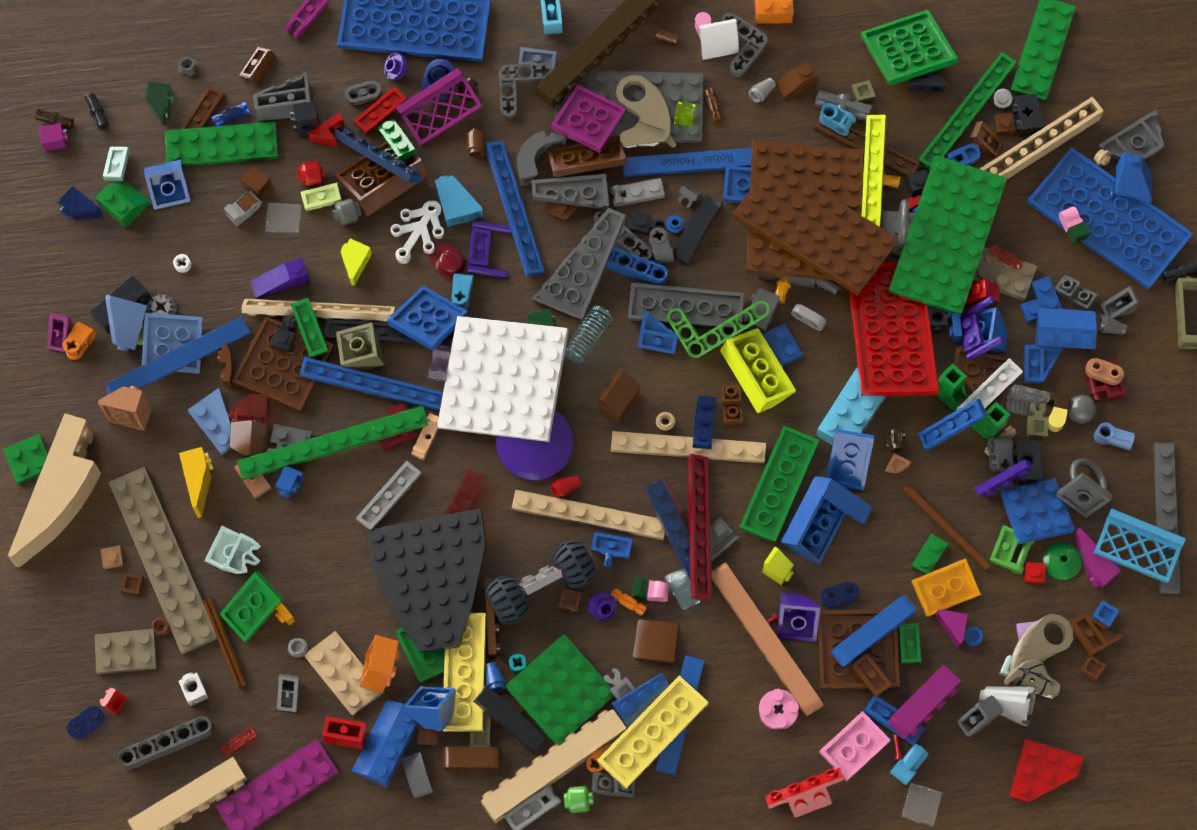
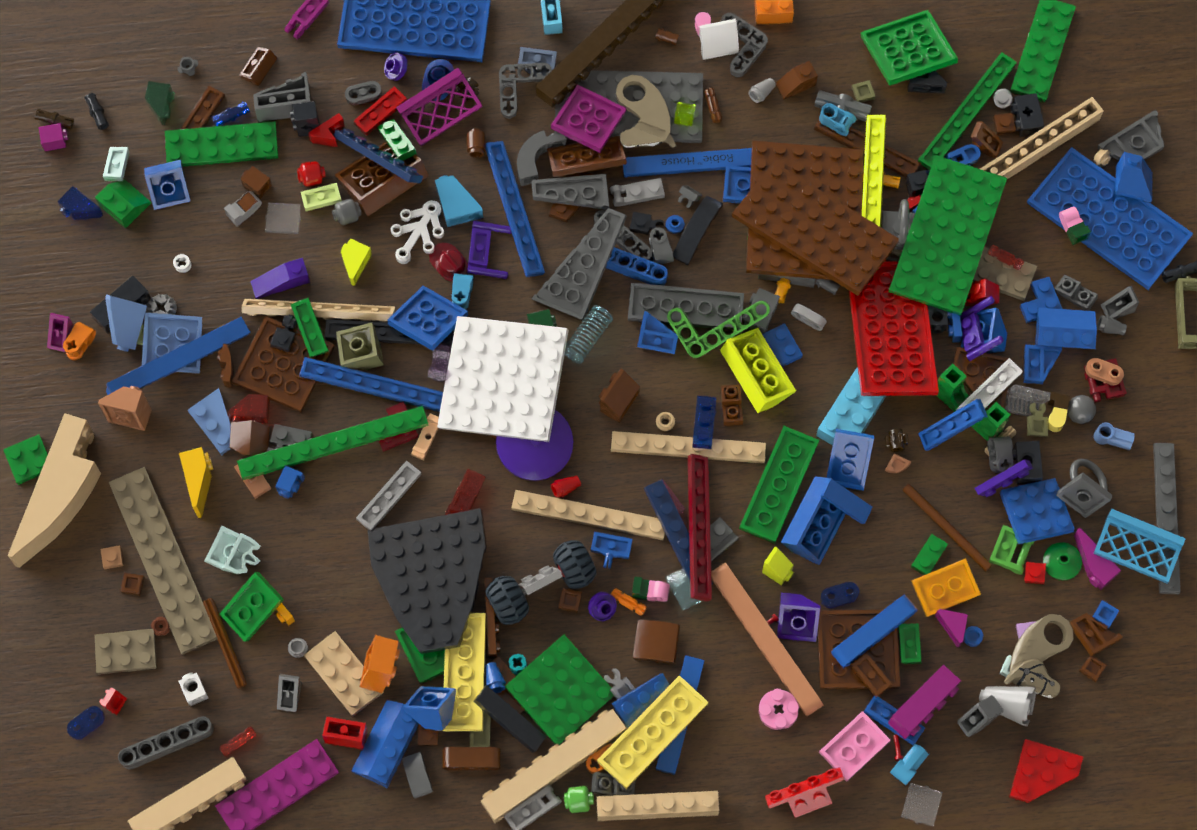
(657, 805): none -> tan brick

